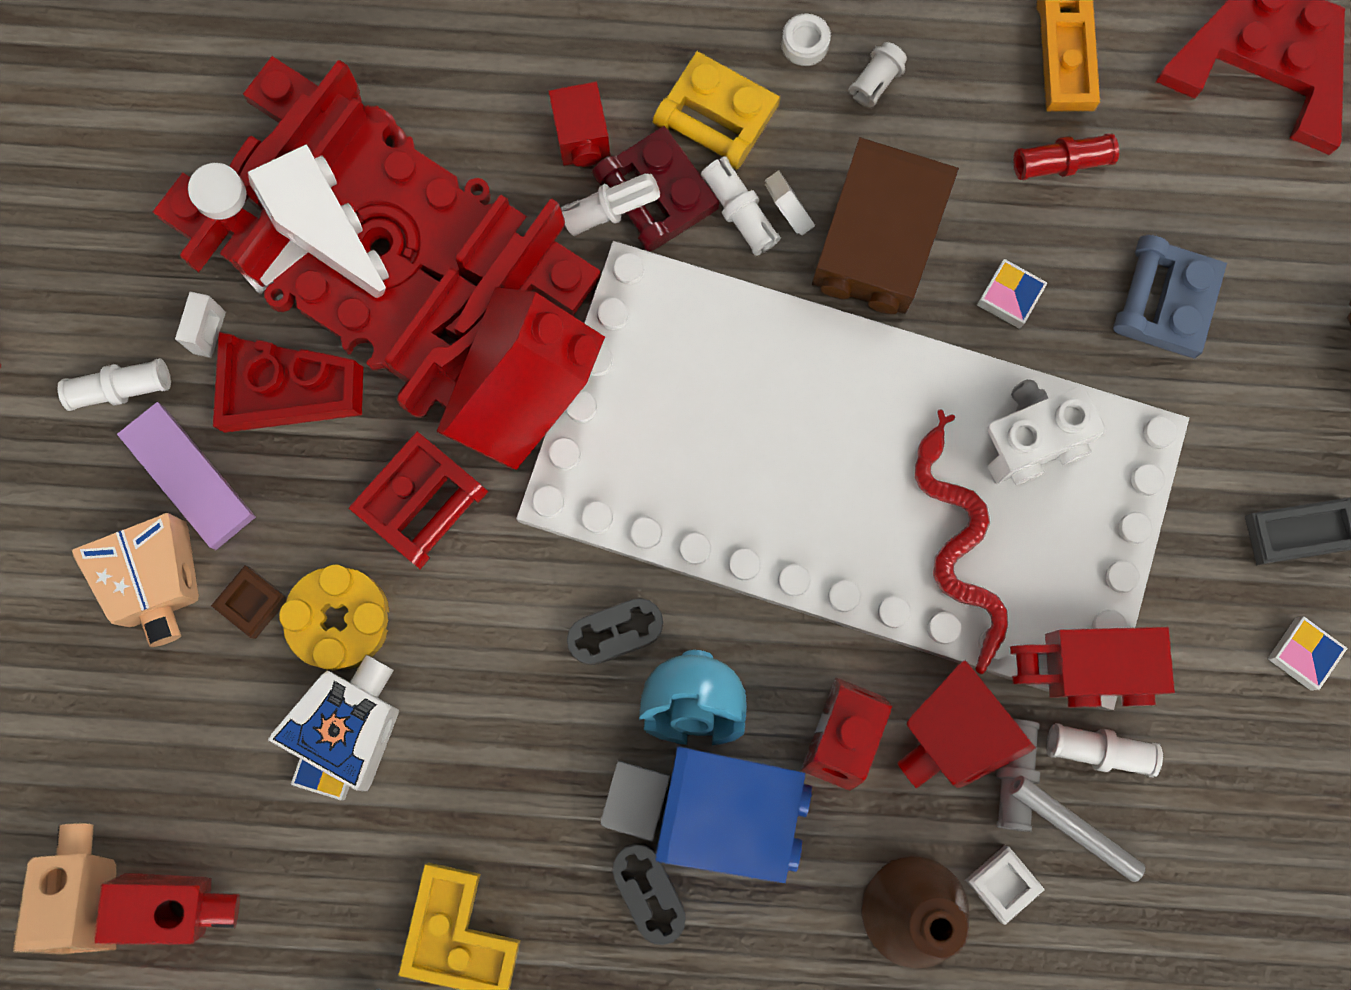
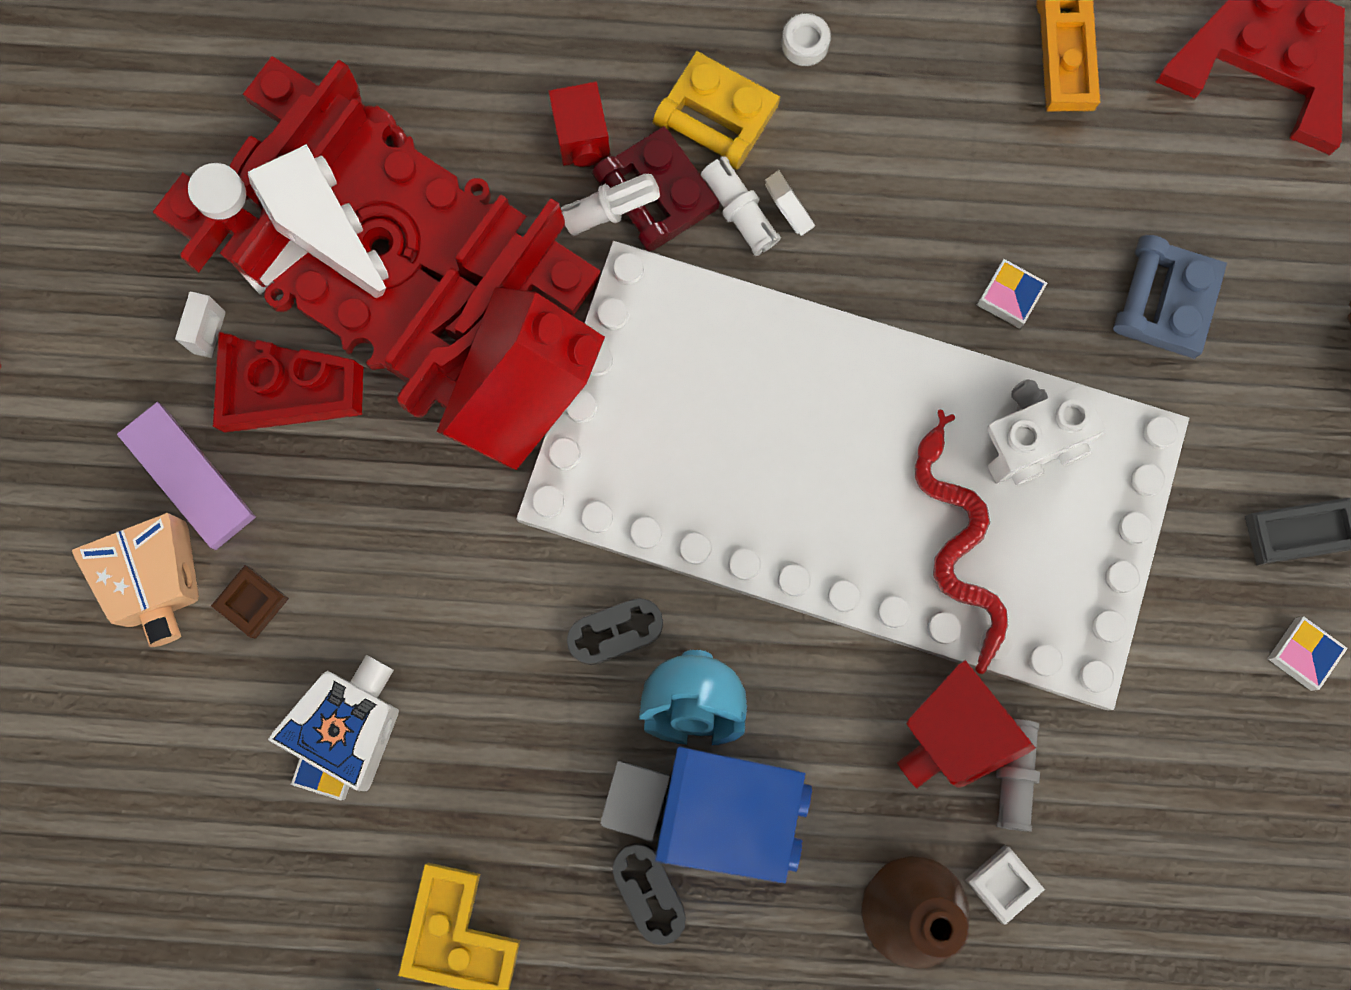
(64, 896): light nougat torso -> none
(114, 384): white pin -> none
(140, 911): red torso -> none
(305, 617): yellow plate -> none
(406, 488): red plate -> none
(847, 735): red torso -> none
(884, 226): reddish brown slope -> none
(885, 65): white pin -> none
(1066, 156): red pin -> none
(1077, 828): light grey piece -> none
(1100, 663): red brick -> none
(1104, 750): white pin -> none

